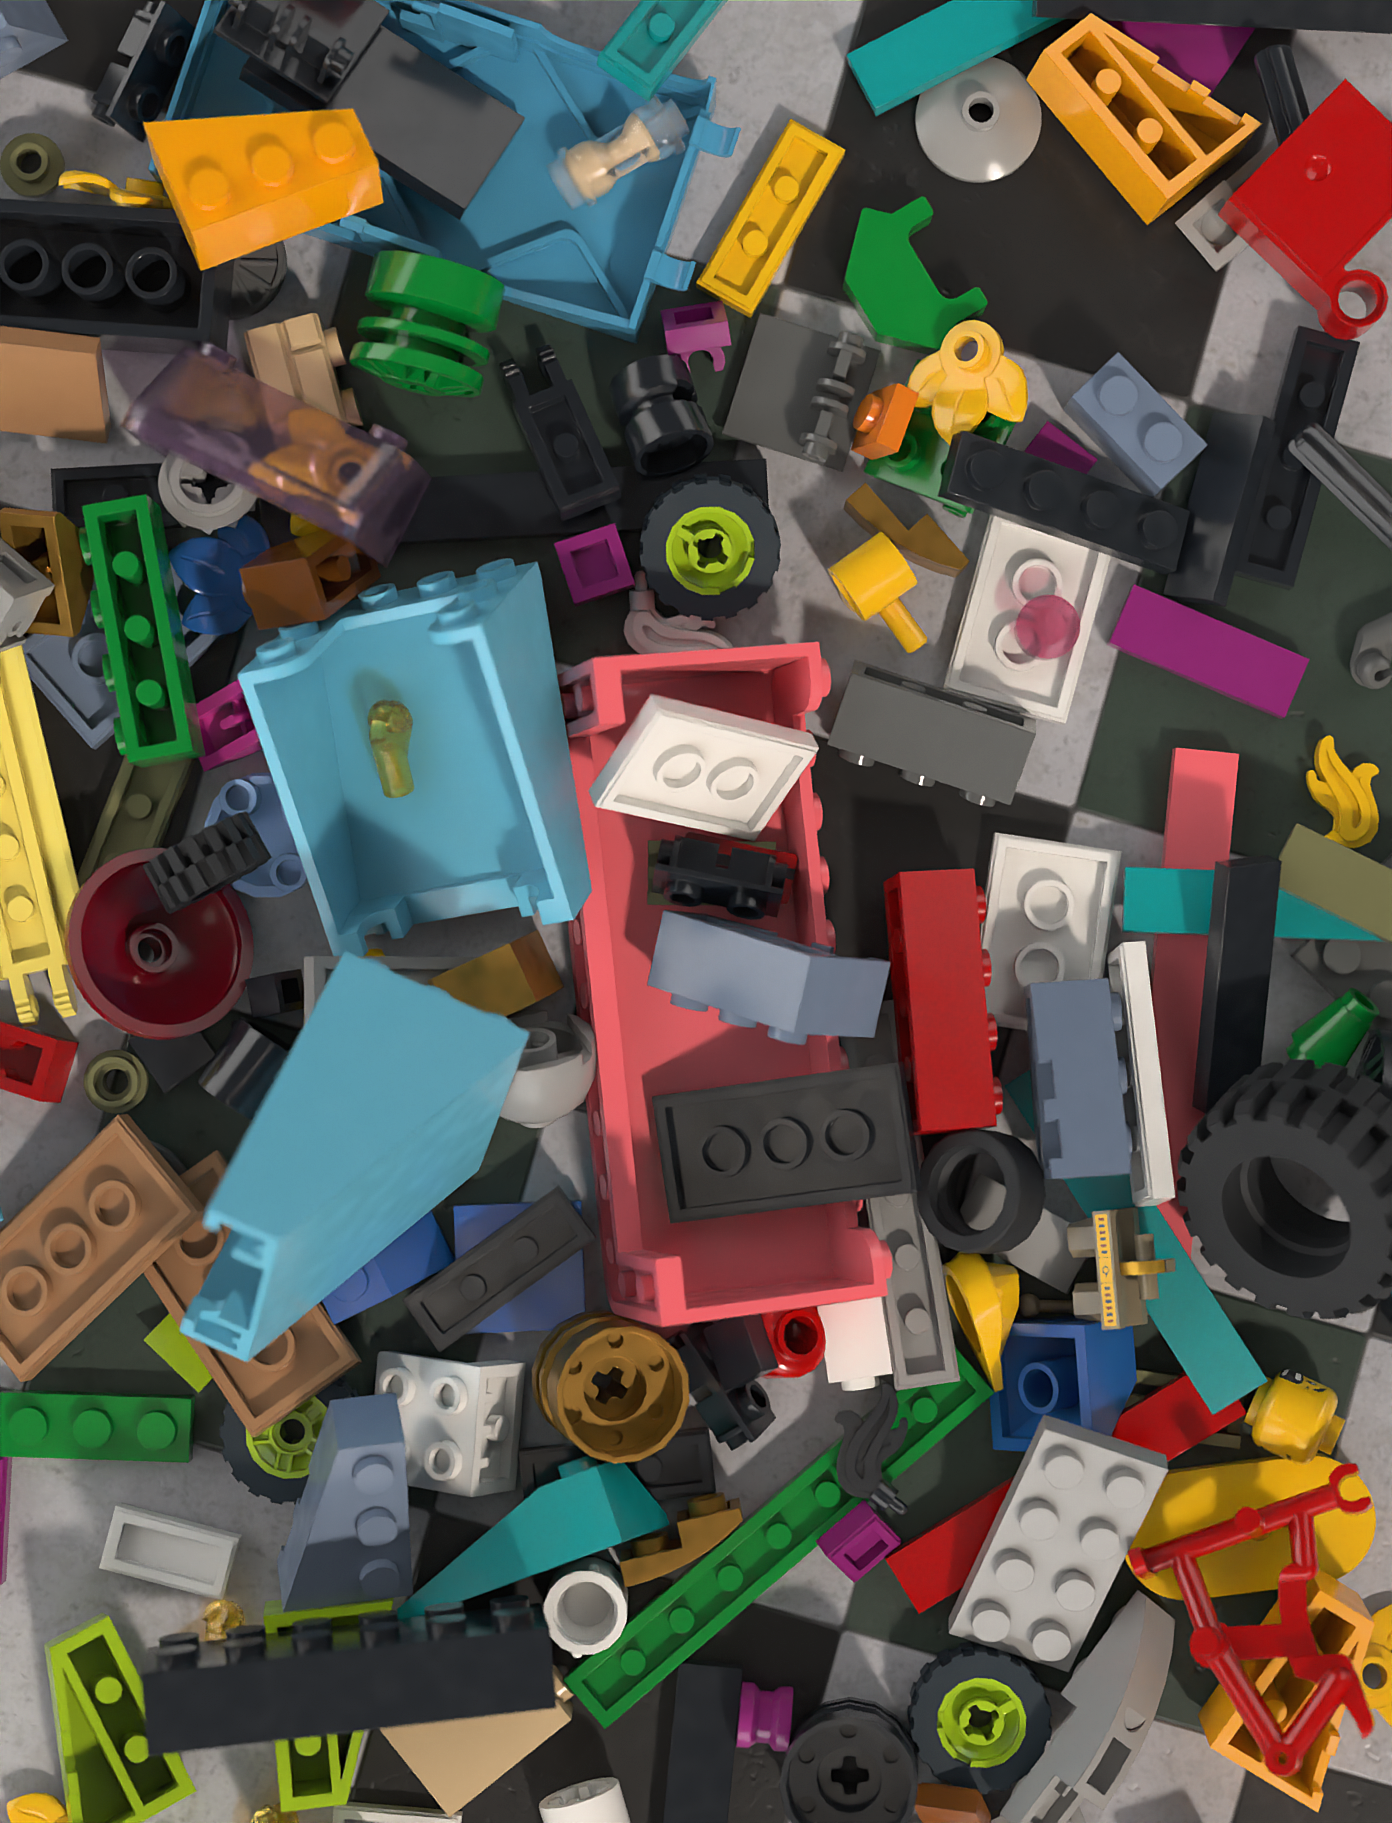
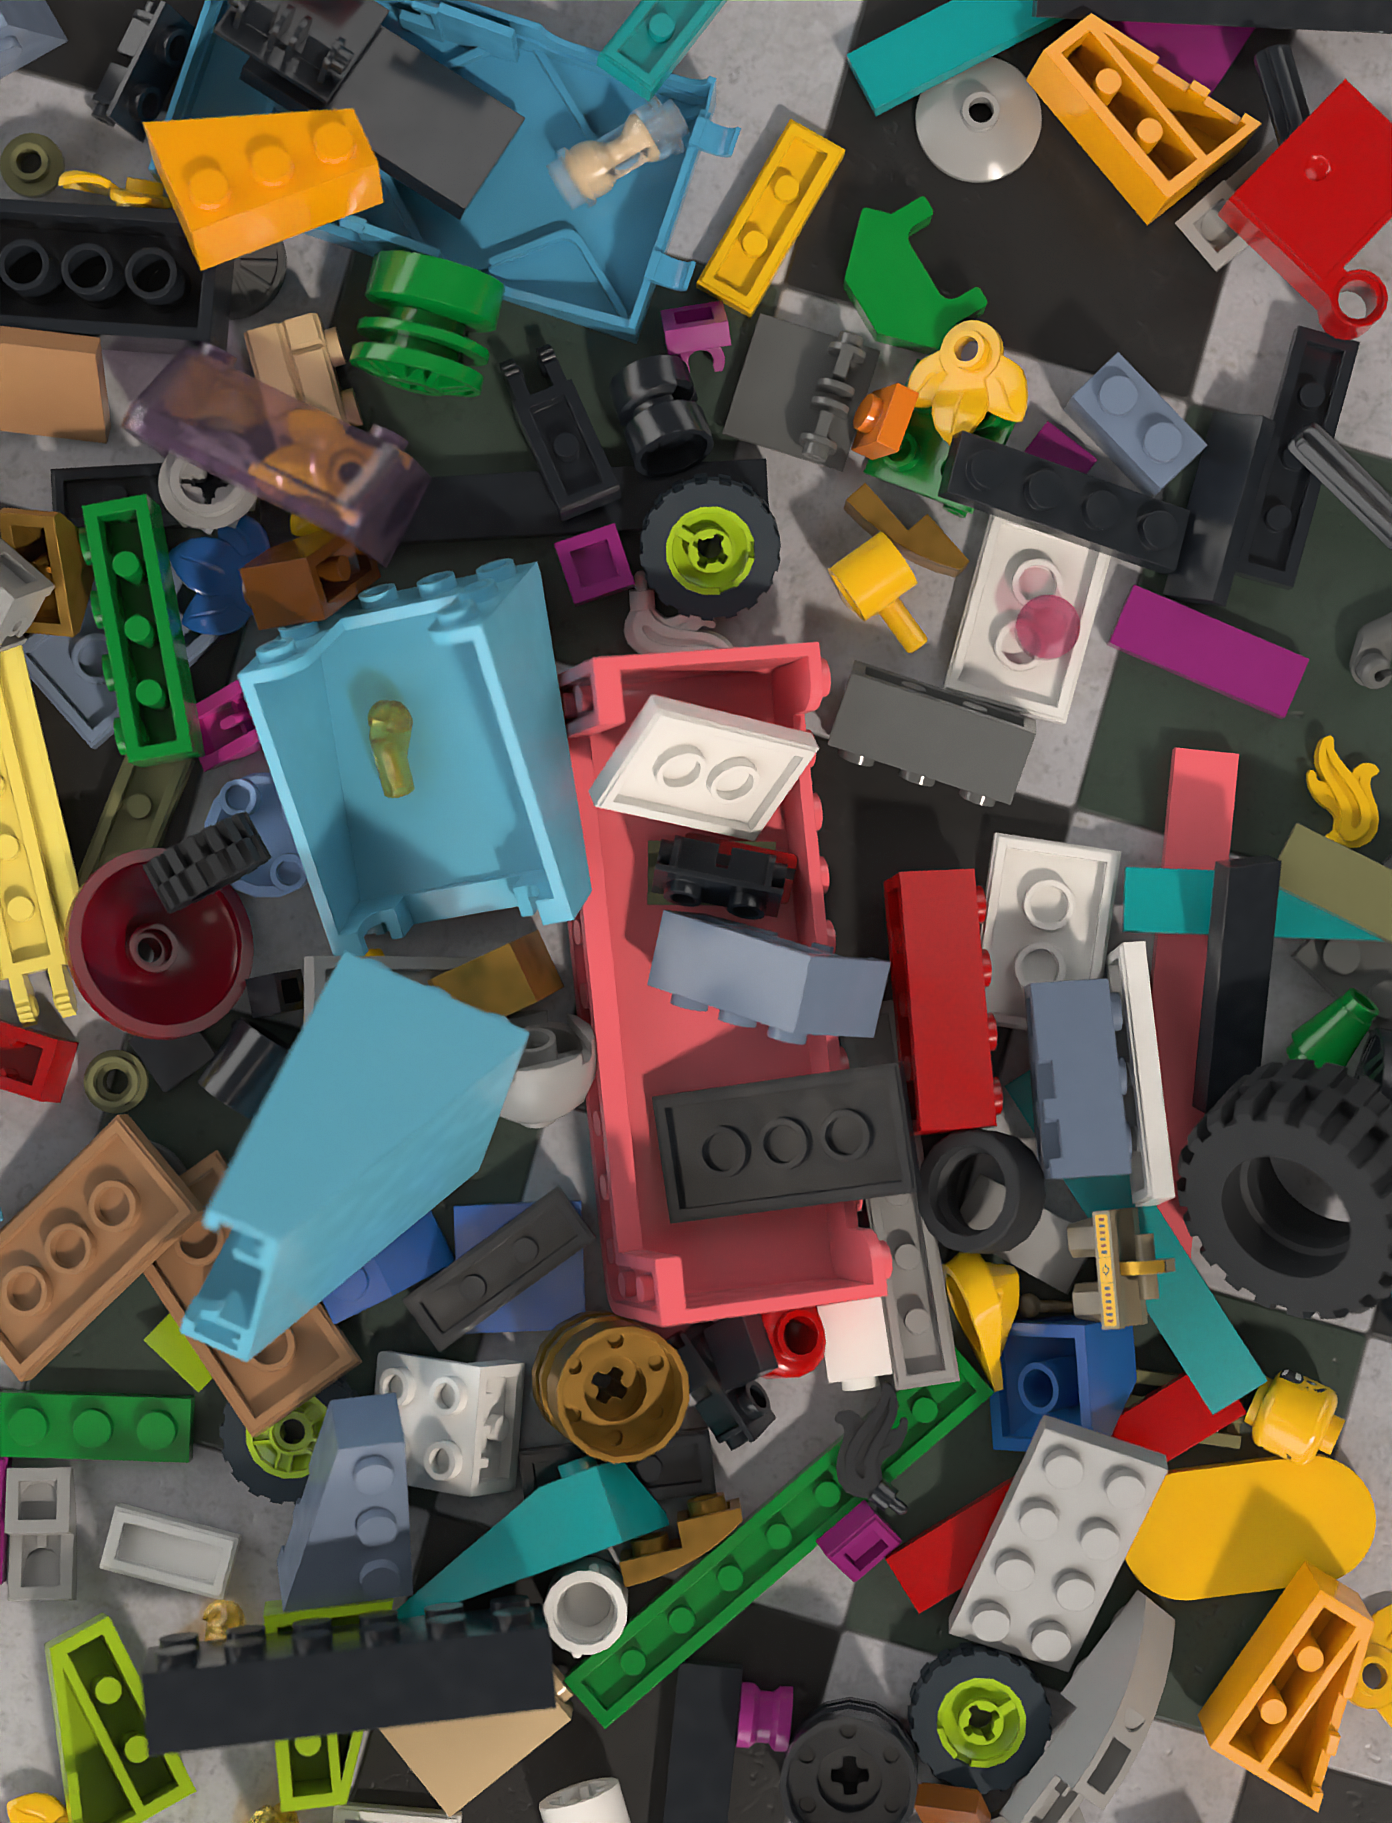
(42, 1534): none -> light grey slope
(1223, 1647): red piece -> none

